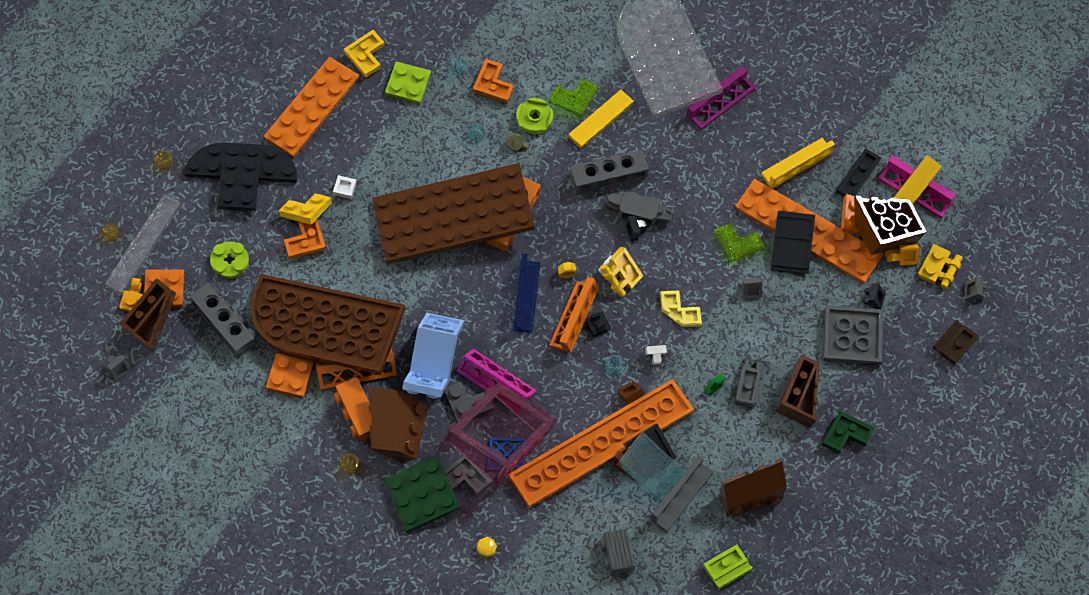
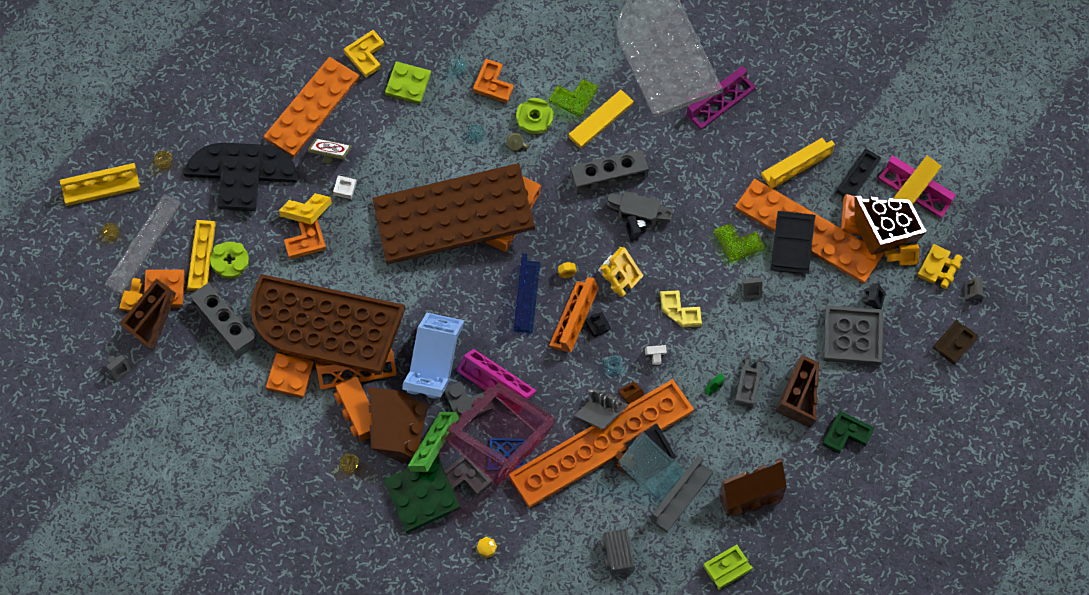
(99, 184): none -> yellow fence
(201, 254): none -> yellow tile
(329, 149): none -> piece
(432, 442): none -> bright green plate
(601, 409): none -> dark grey hinge

